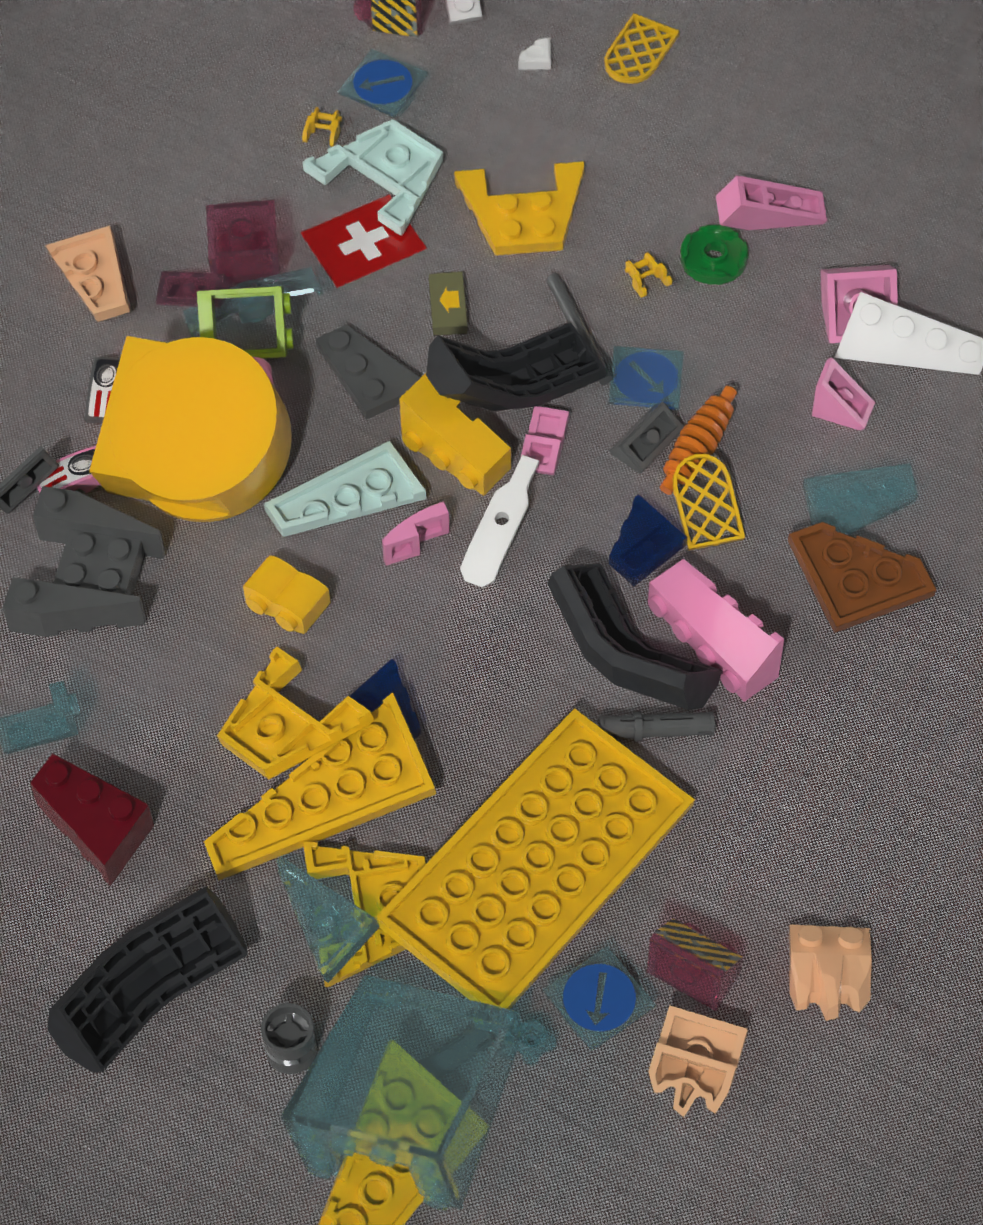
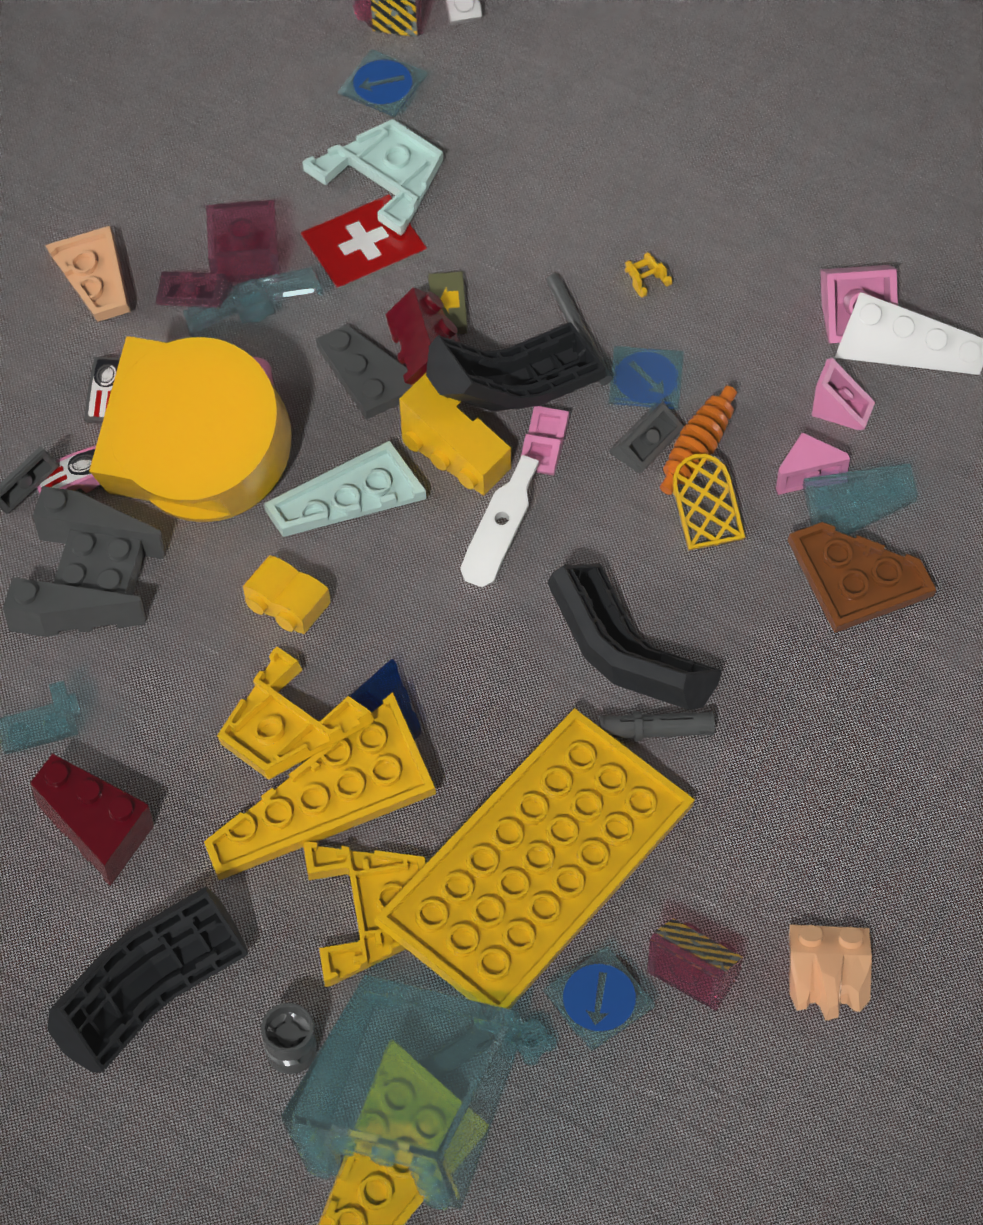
(282, 304): lime window -> none
(312, 123): yellow piece -> none
(329, 921): clear light blue wing -> none
(405, 538): bright pink slope -> none
(415, 324): none -> dark red wedge
(523, 220): yellow wing -> none
(536, 56): white tile -> none
(644, 542): clear blue wing -> none
(663, 50): yellow window -> none
(696, 1058): light nougat plate -> none
(714, 270): green tile -> none
(716, 629): bright pink wedge -> none
(767, 205): bright pink slope -> none
(809, 459): none -> bright pink slope

